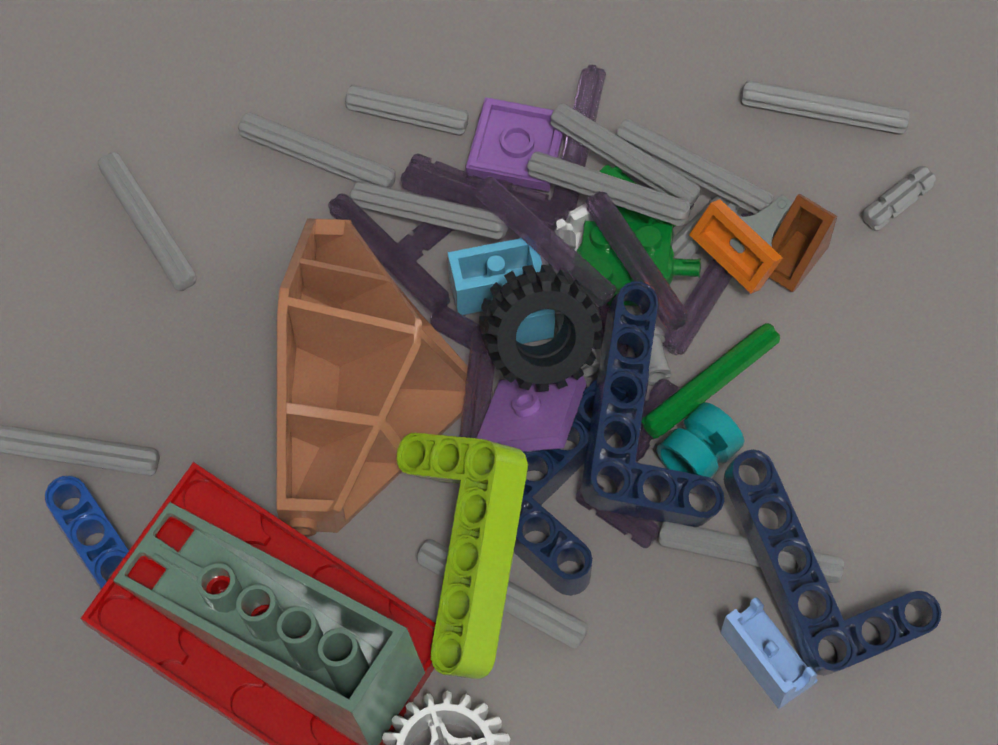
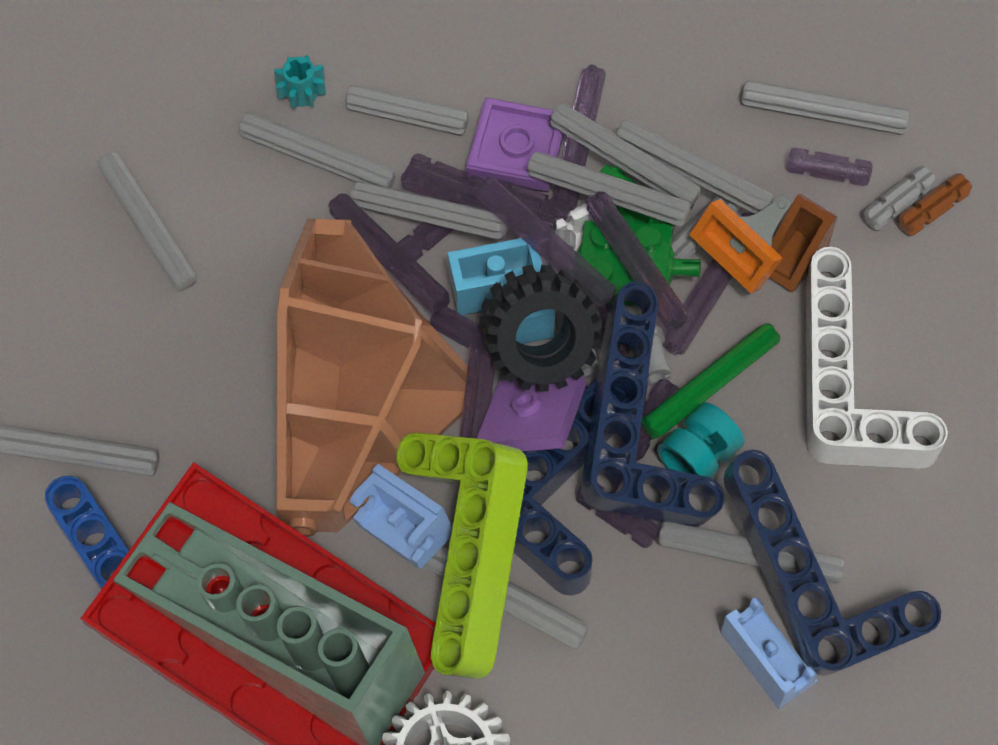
(300, 81): none -> teal gear
(401, 517): none -> light blue hinge
(829, 166): none -> clear purple axle
(838, 376): none -> white beam
(934, 204): none -> dark orange axle

